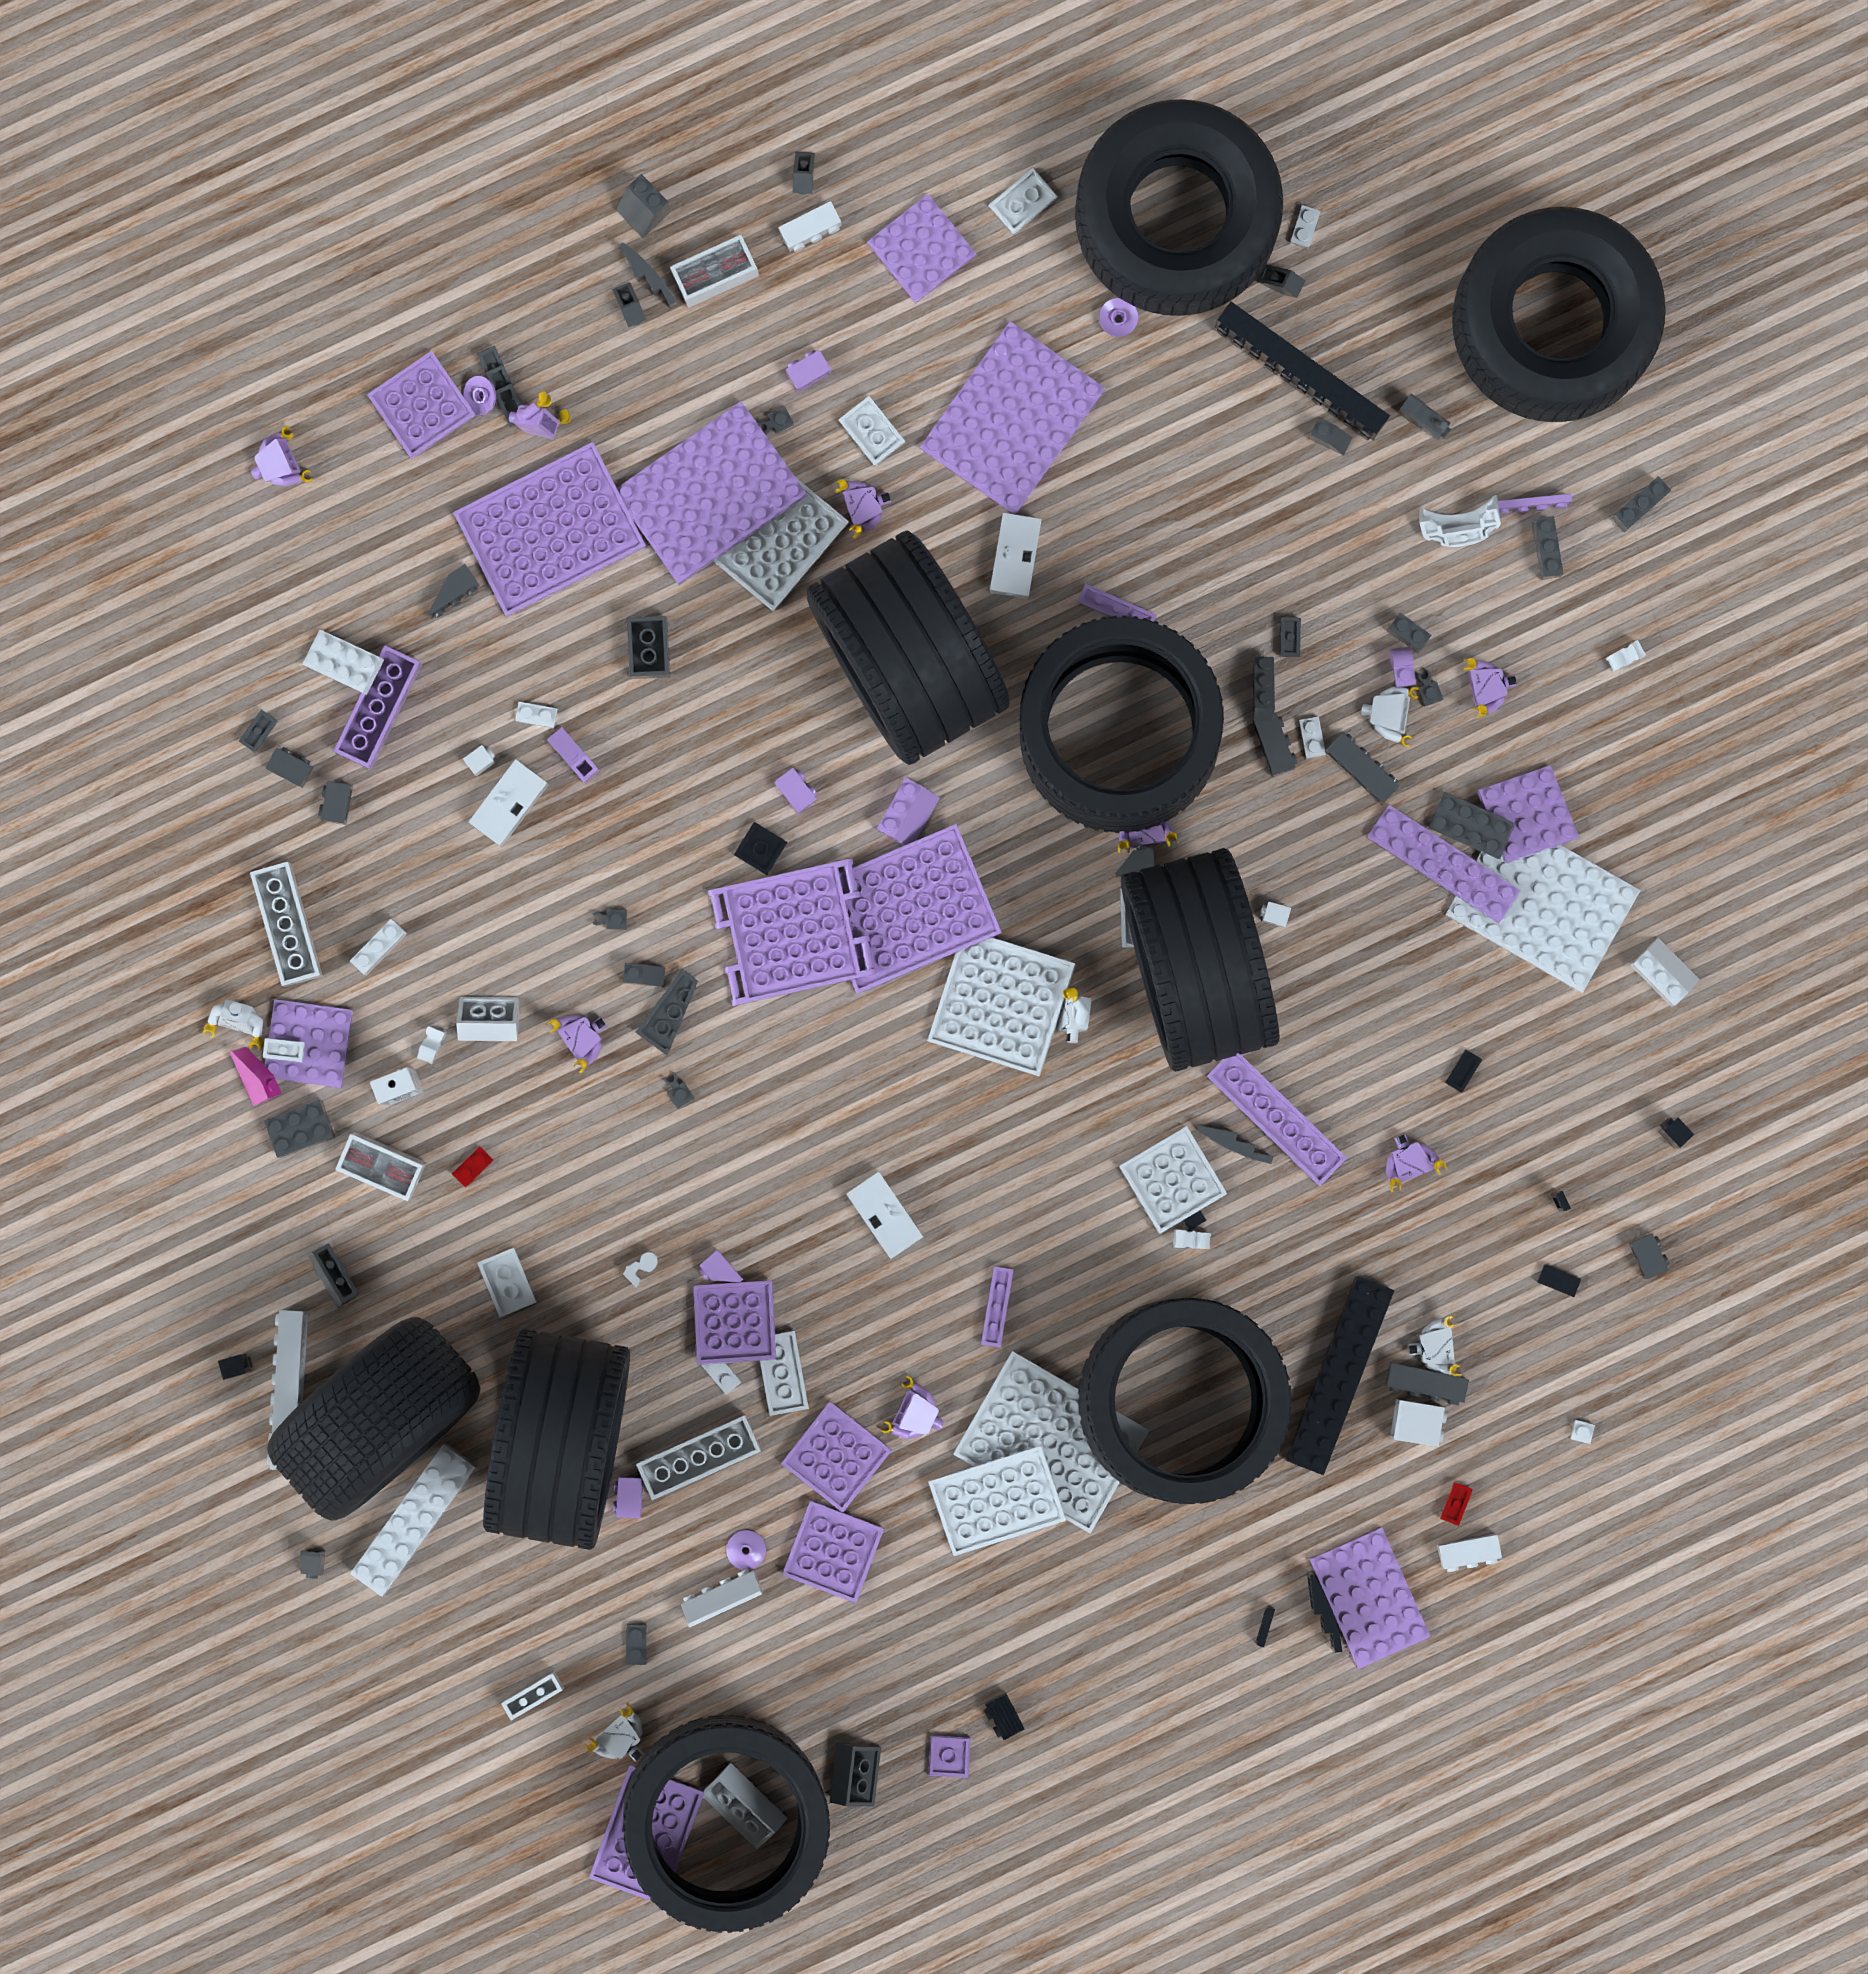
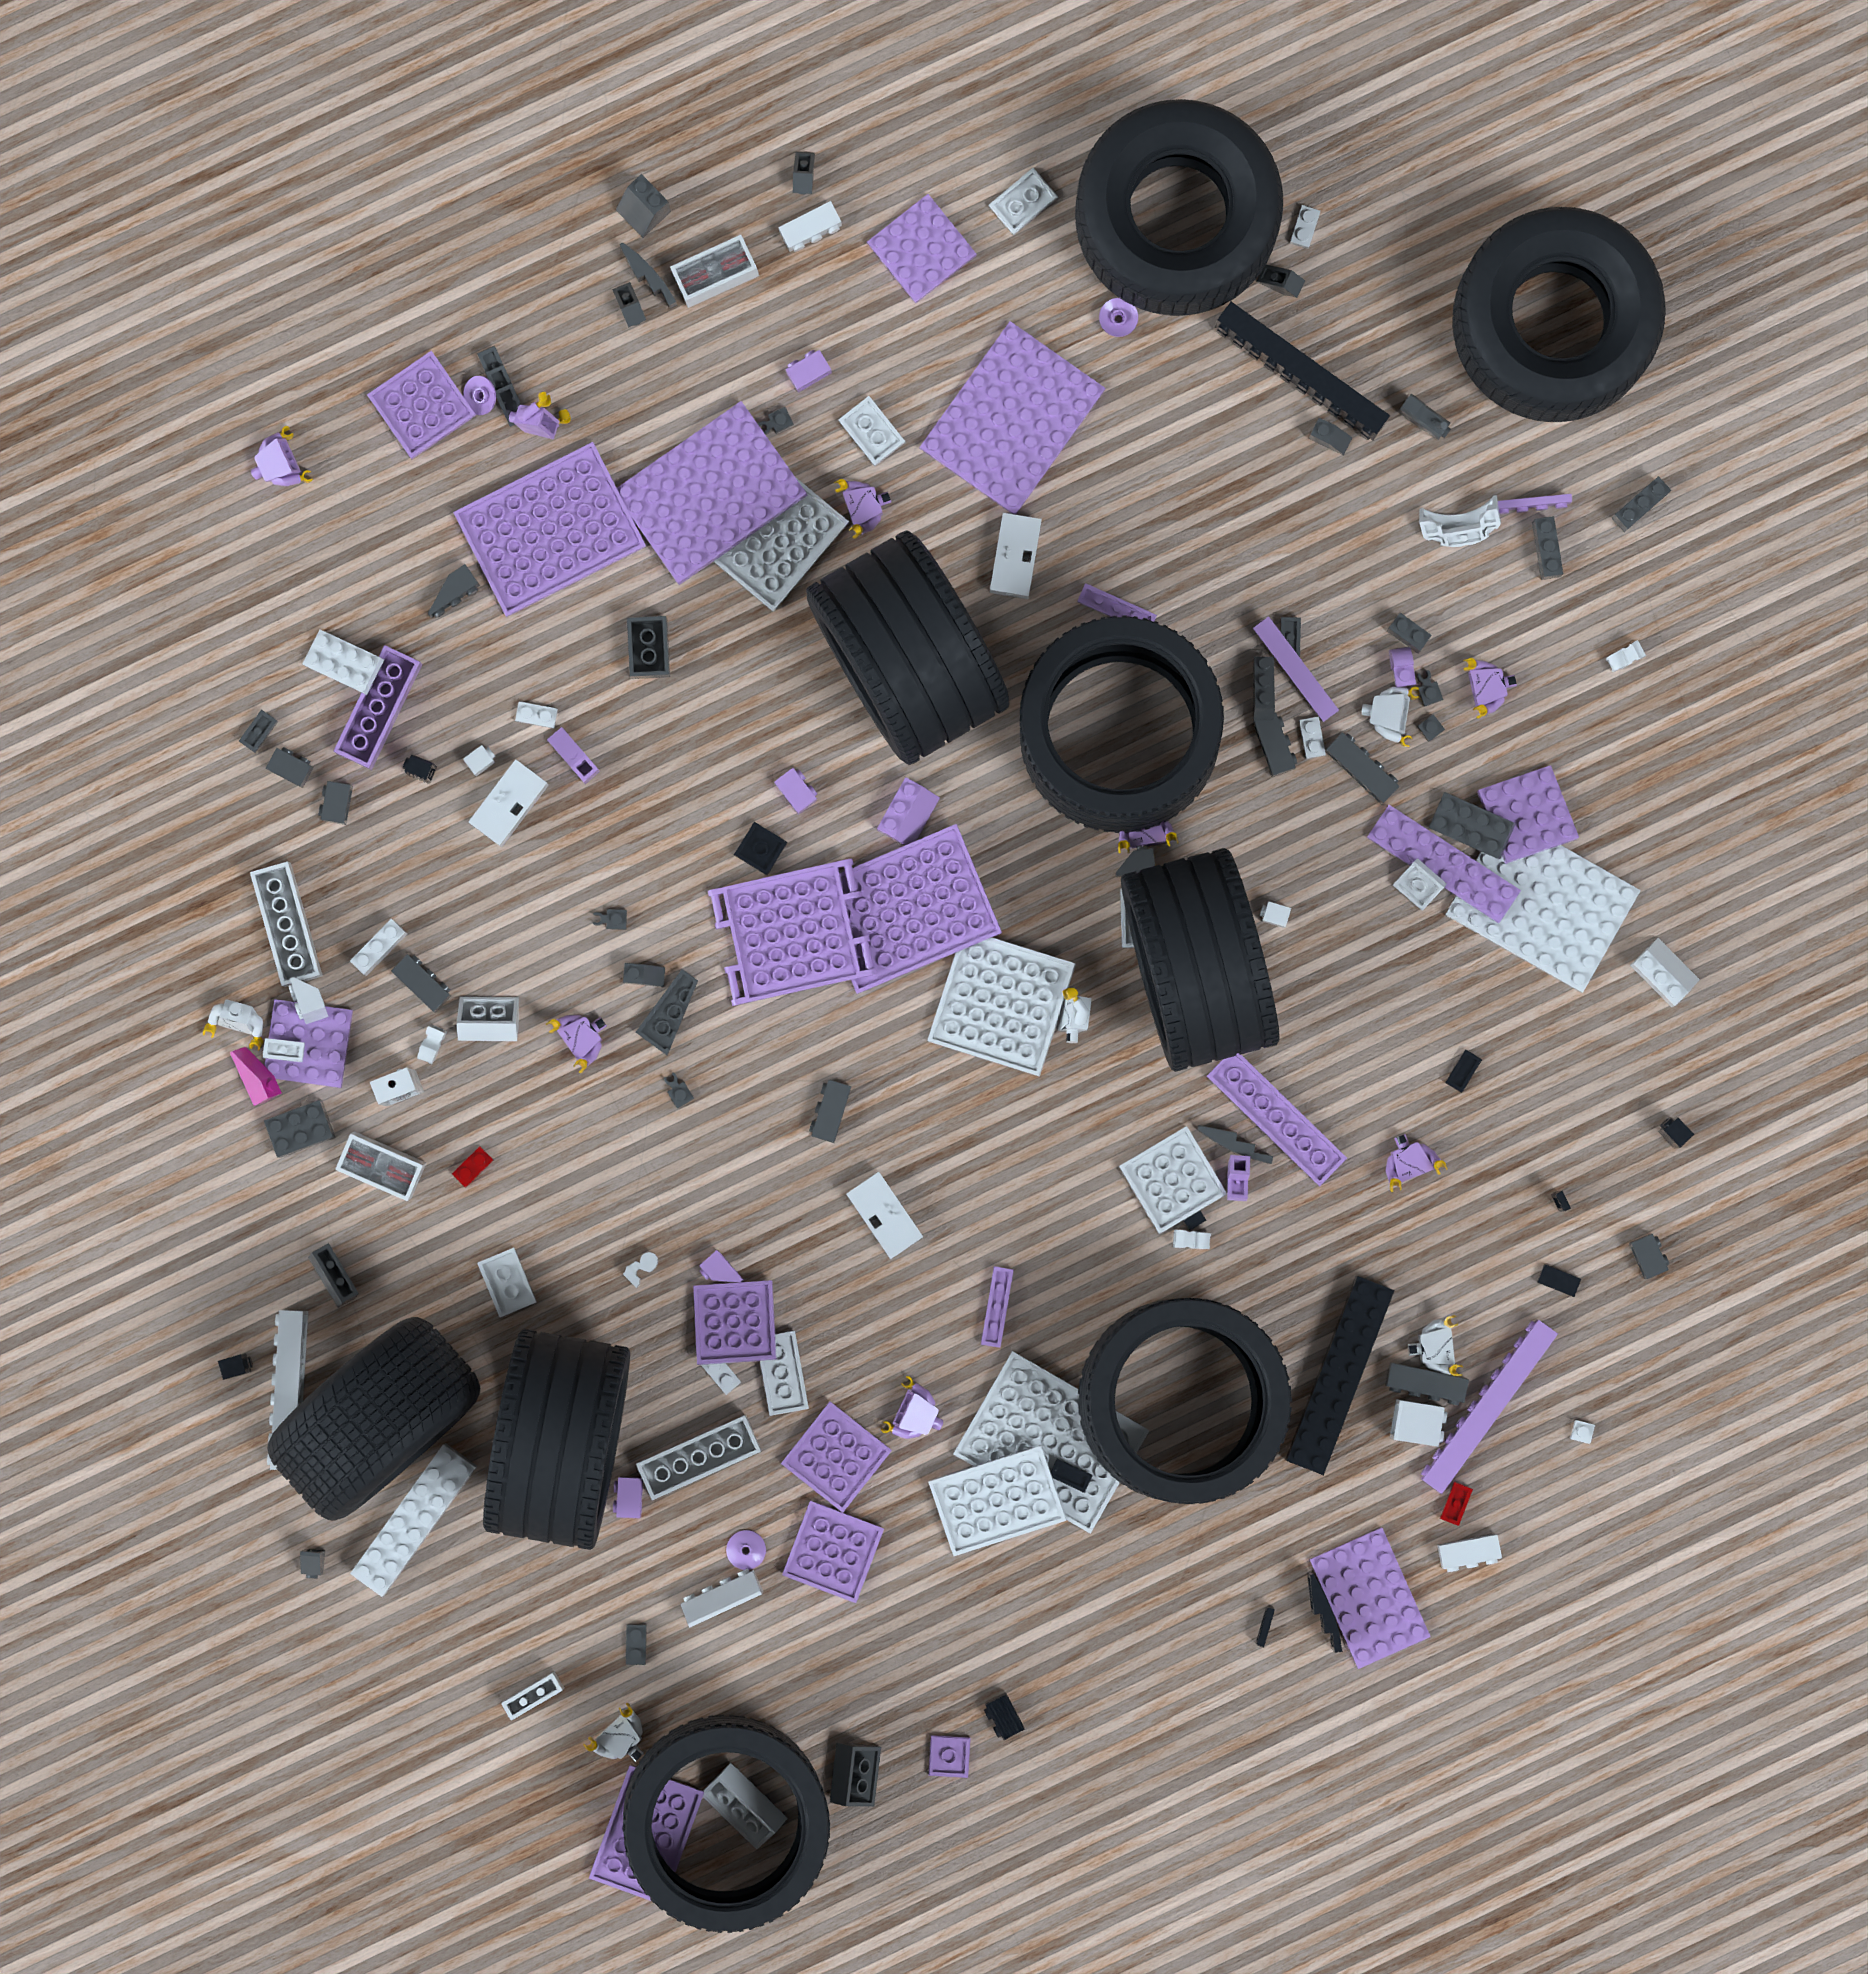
(310, 1002): none -> white slope
(419, 768): none -> black brick
(422, 982): none -> dark grey brick
(830, 1111): none -> dark grey brick
(1071, 1475): none -> black tile
(1237, 1177): none -> lavender brick
(1295, 669): none -> lavender tile
(1419, 884): none -> white plate
(1431, 728): none -> dark grey plate
(1489, 1405): none -> lavender brick

